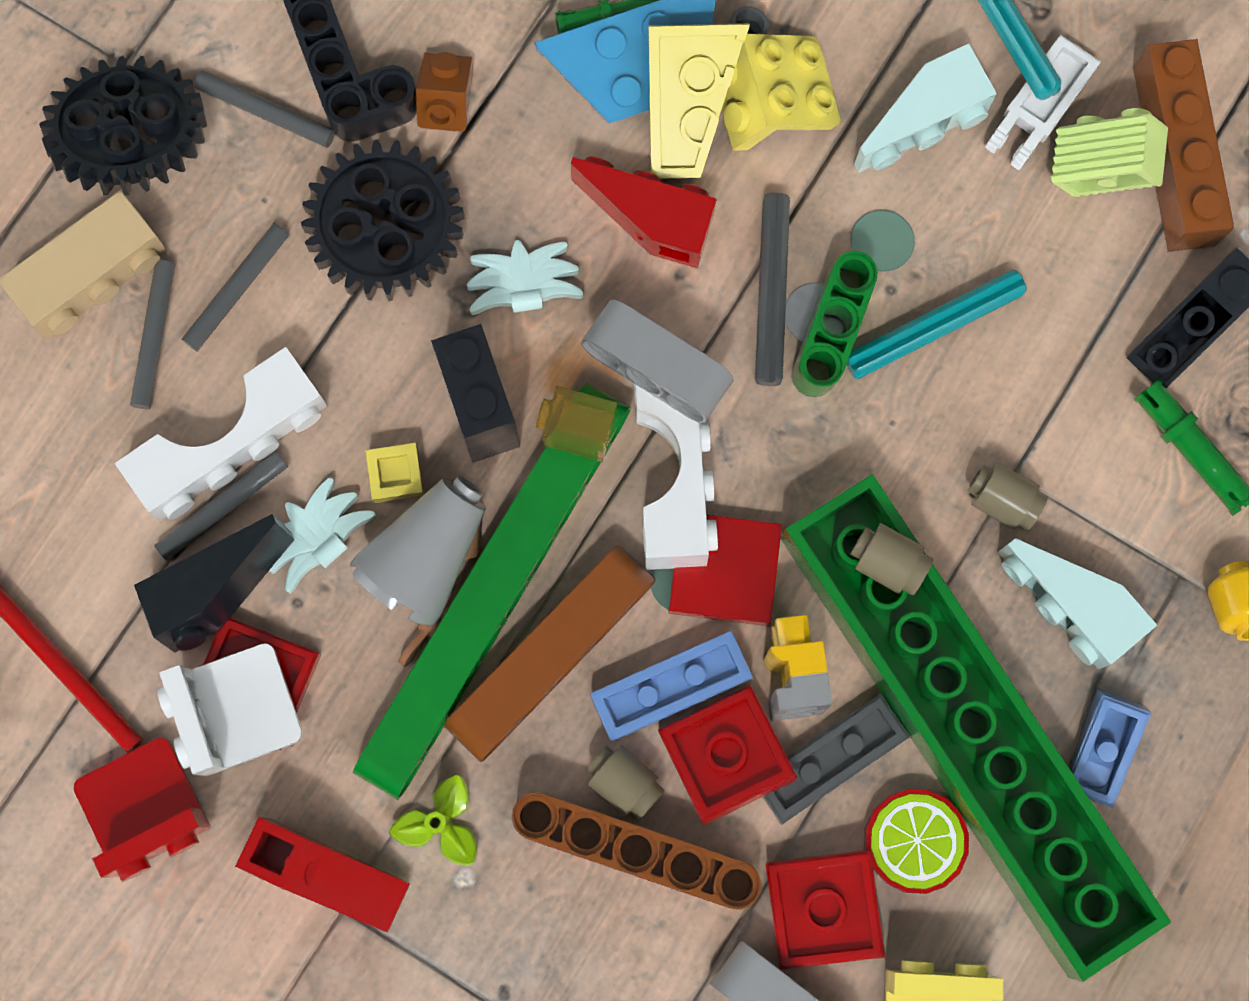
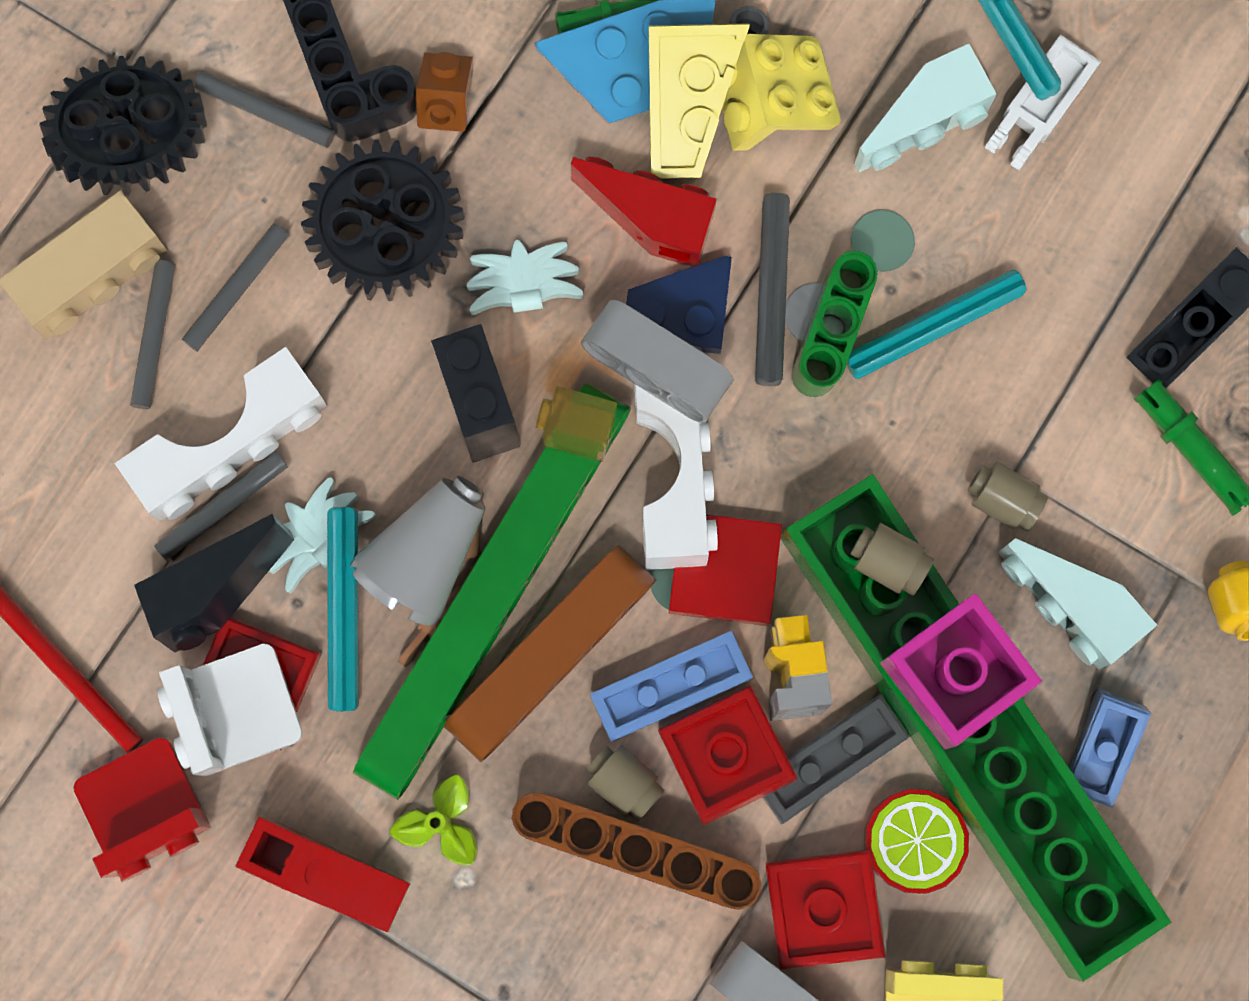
(342, 609): none -> teal axle
(394, 472): light yellow plate -> none
(688, 303): none -> dark blue wing
(961, 672): none -> dark pink brick
(1110, 153): yellowish green brick -> none
(1193, 188): dark orange brick -> none

